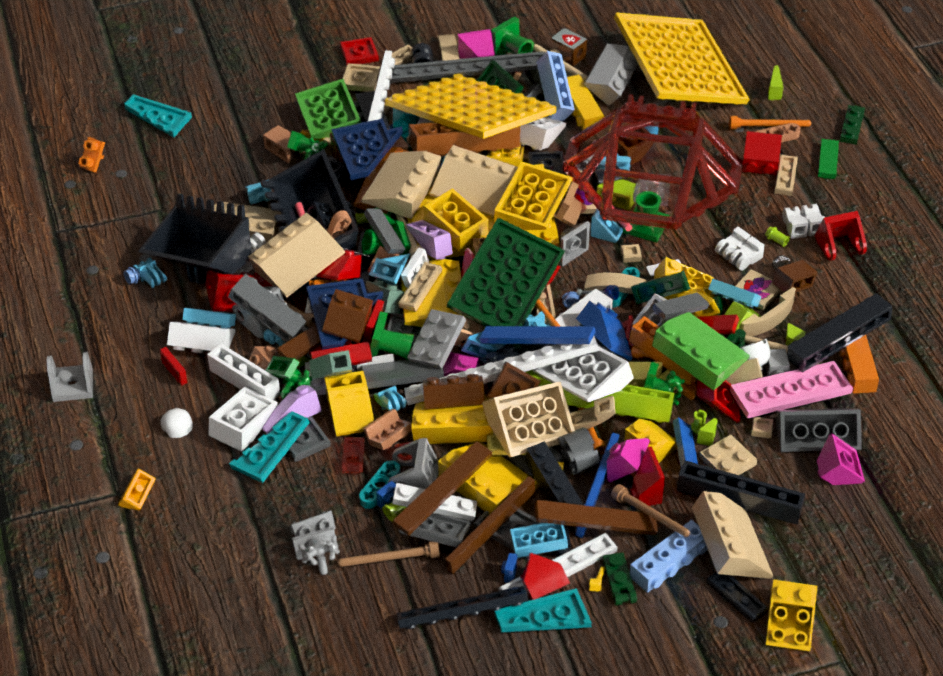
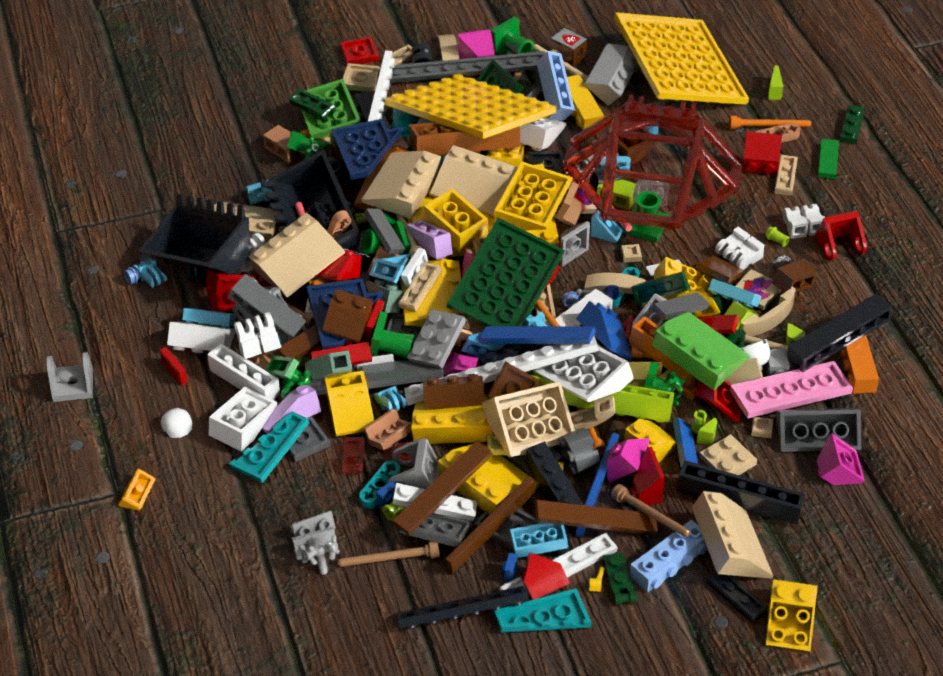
(92, 154): orange hips -> none
(160, 115): teal wing -> none
(265, 338): none -> white legs
(312, 104): none -> dark green plate
(720, 269): none -> reddish brown tile

